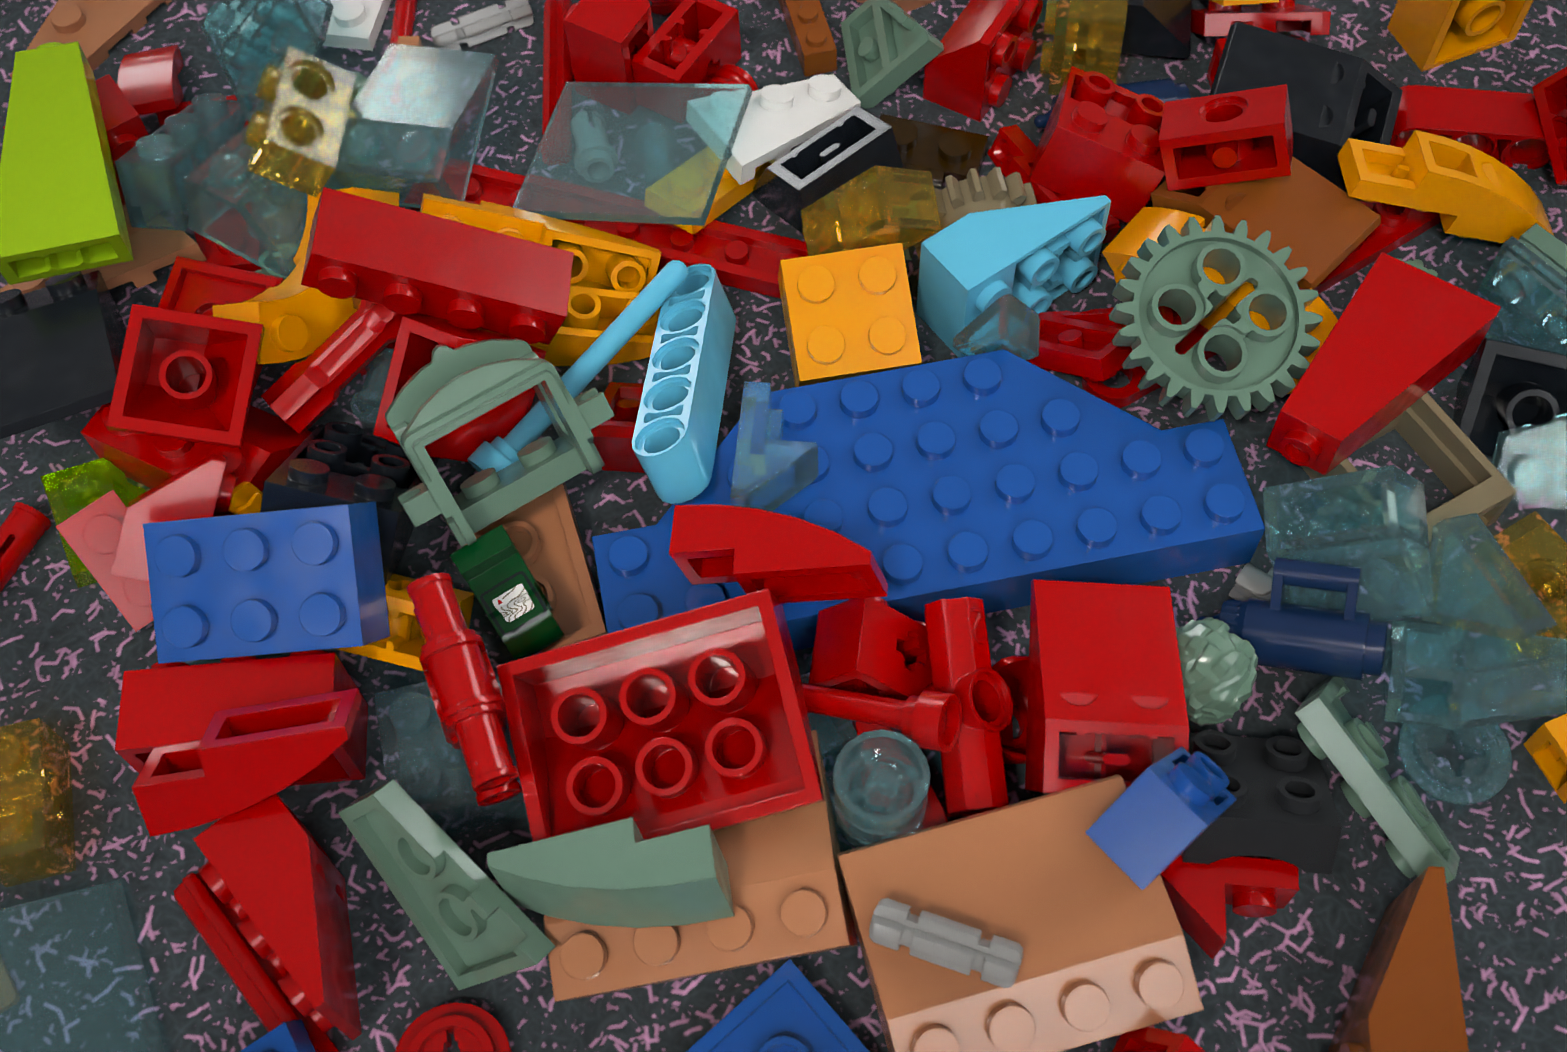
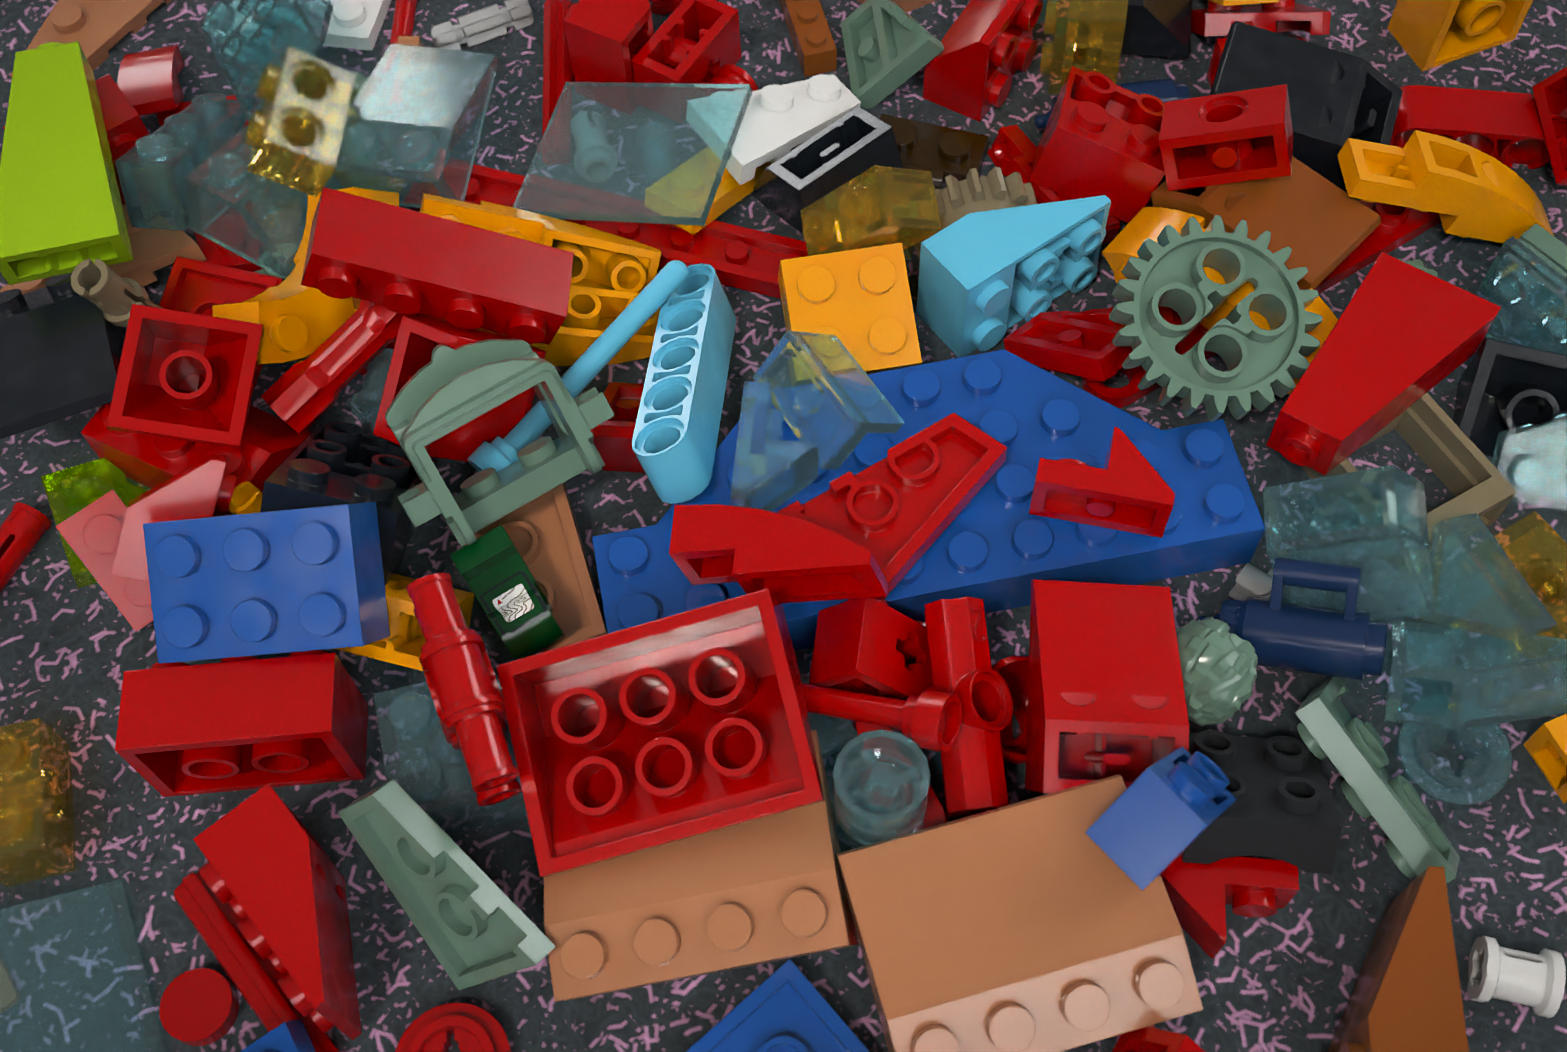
(108, 290): none -> dark tan pin
(199, 1007): none -> red tile
(241, 759): red slope -> none
(618, 877): sand green slope -> none
(825, 395): none -> clear light blue panel
(908, 496): none -> red wing
(946, 942): light grey axle -> none
(1003, 325): clear light blue slope -> none
(1120, 497): none -> red slope
(1516, 976): none -> white bush

